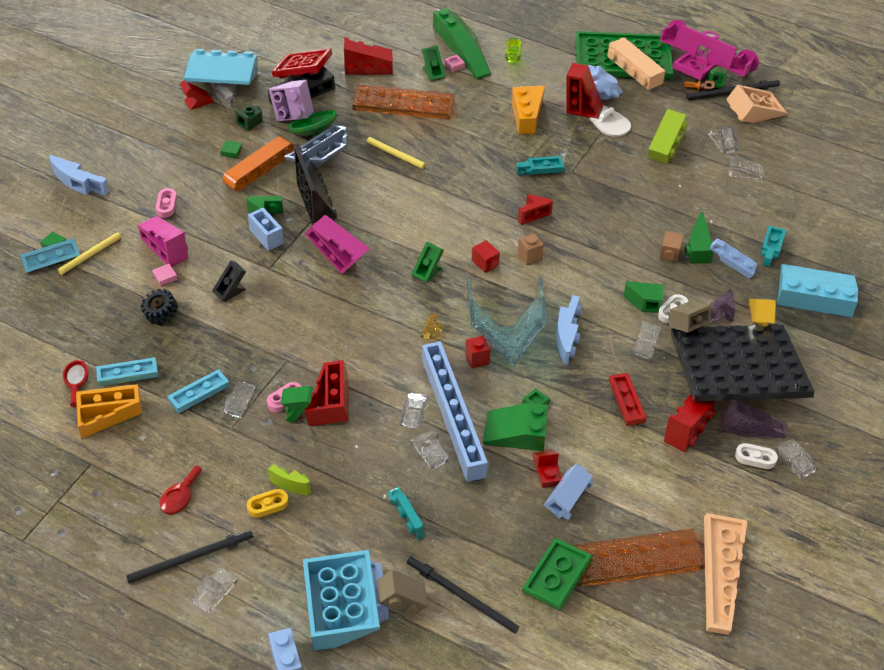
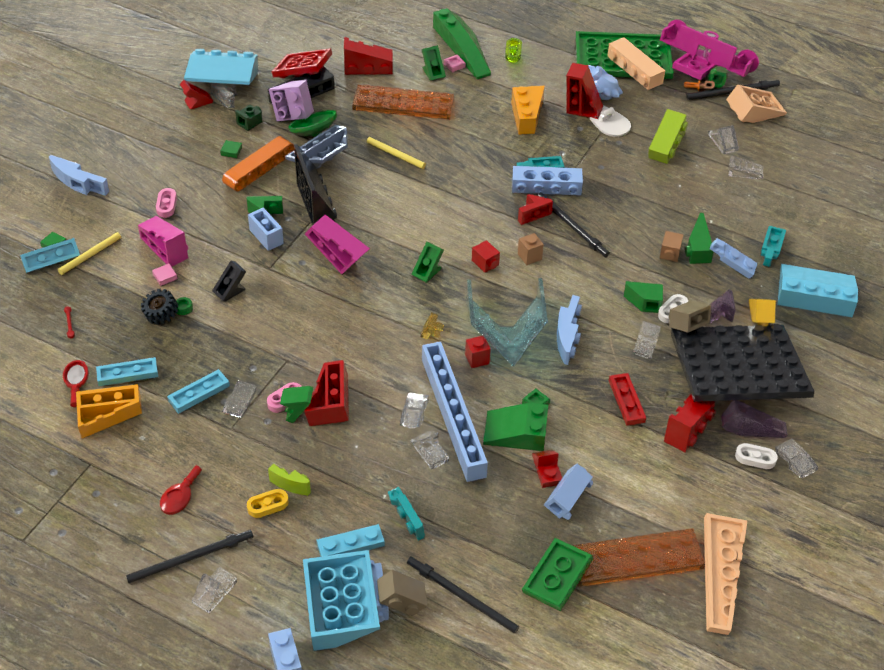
(70, 334): none -> red hinge
(185, 306): none -> green tile
(351, 541): none -> medium azure plate
(547, 180): none -> light blue brick
(594, 243): none -> black bar

